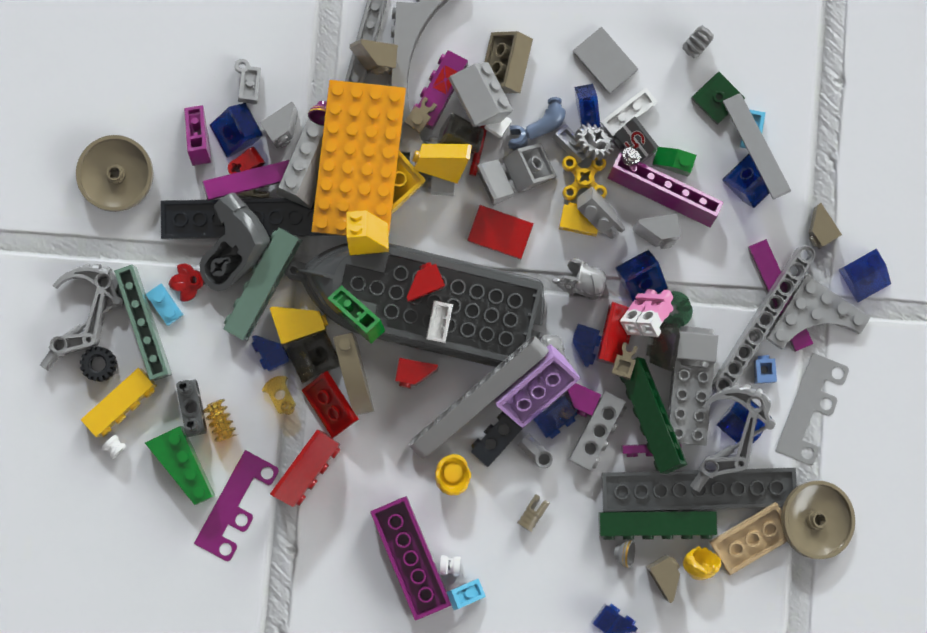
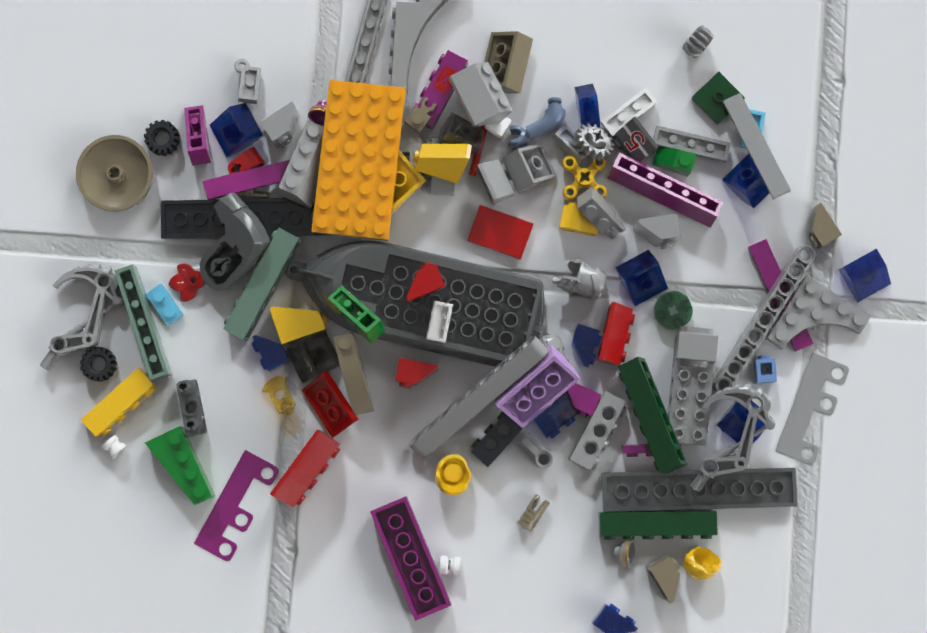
(157, 127): none -> black tyre
(219, 421): clear yellow piece -> none
(366, 233): yellow slope -> none
(375, 56): dark tan slope -> none
(466, 594): medium azure plate -> none
(605, 60): light grey tile -> none
(624, 364): dark tan plate -> none
(631, 156): clear smoke plate -> none
(647, 313): hips -> none
(664, 347): clear smoke slope -> none
(692, 143): none -> light grey plate
(750, 539): tan tile -> none
(818, 520): dark tan dish -> none

